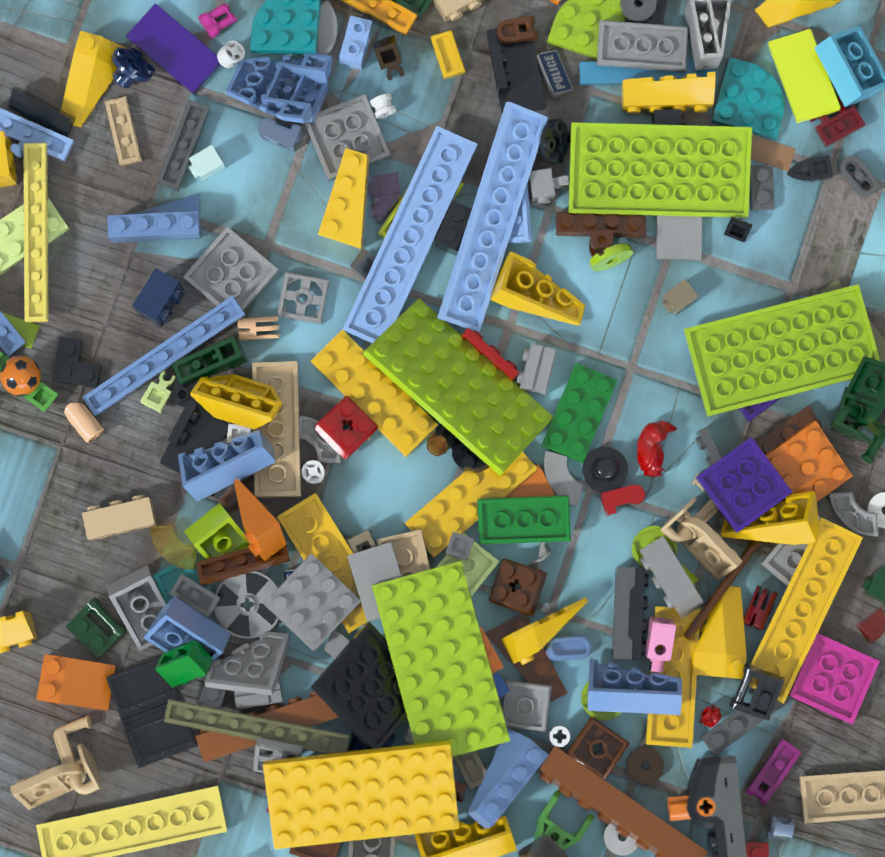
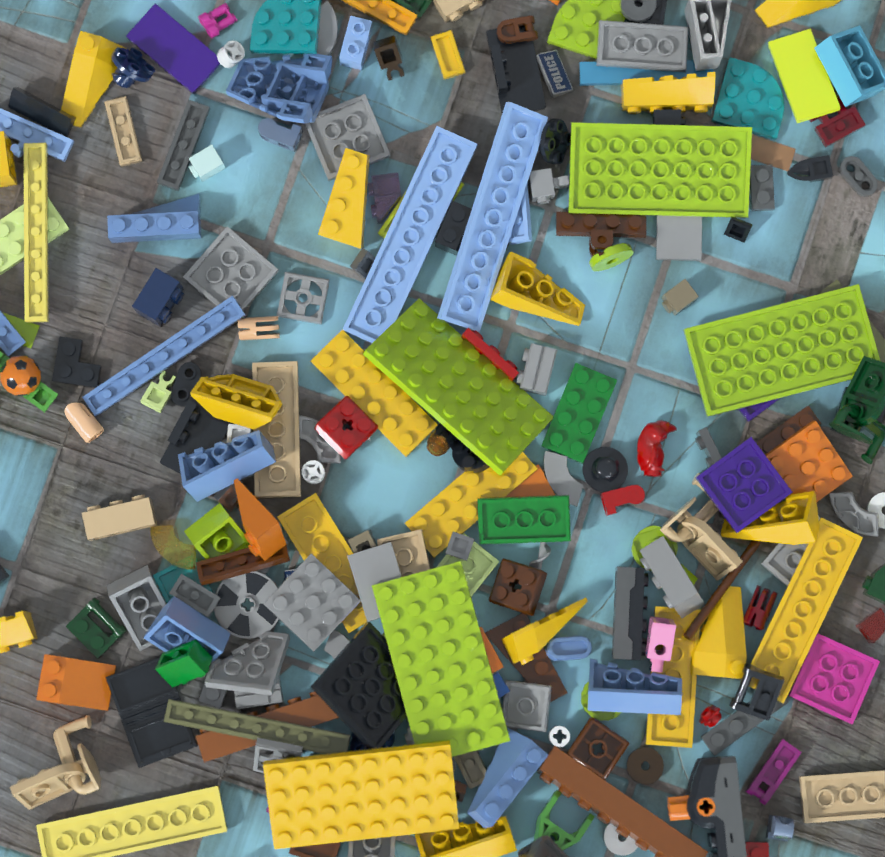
(210, 361): dark green slope -> none
(383, 106): white wheel -> none

